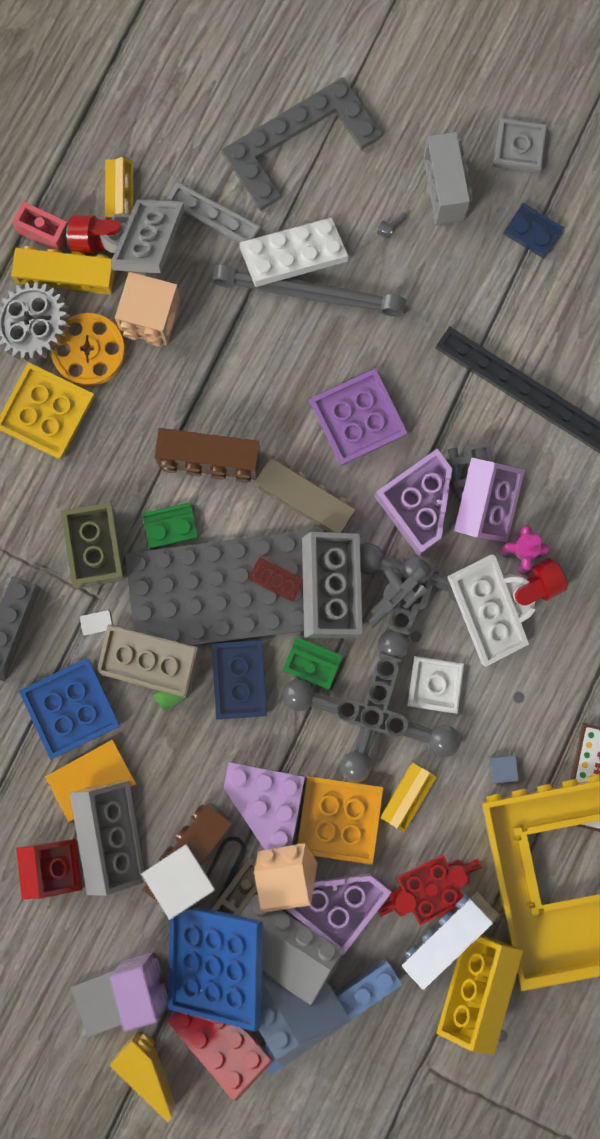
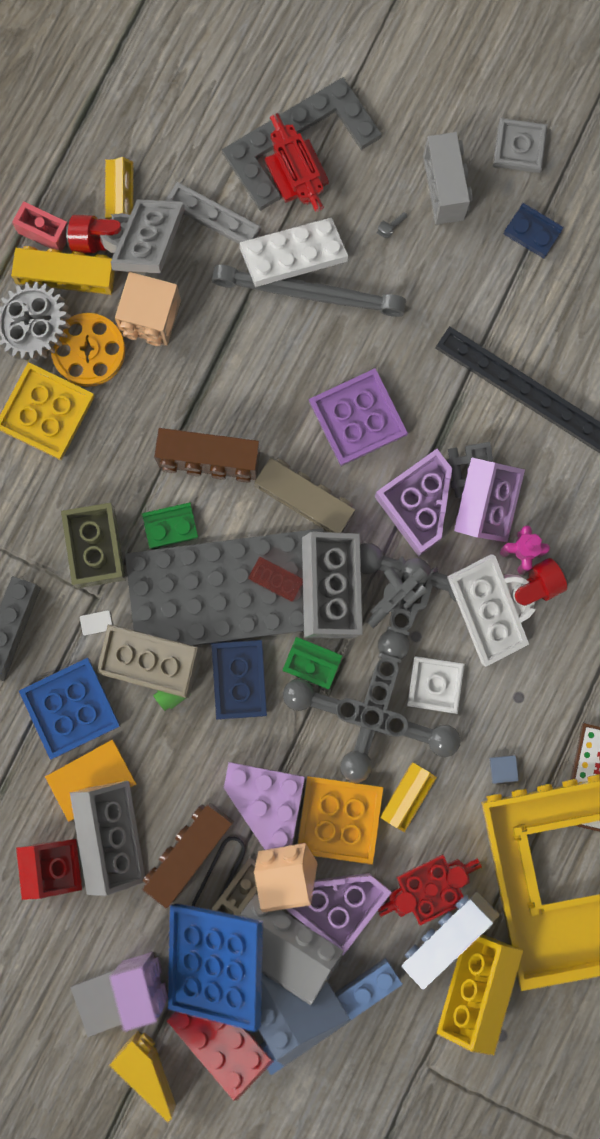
(178, 881): white tile -> none
(295, 166): none -> red piece

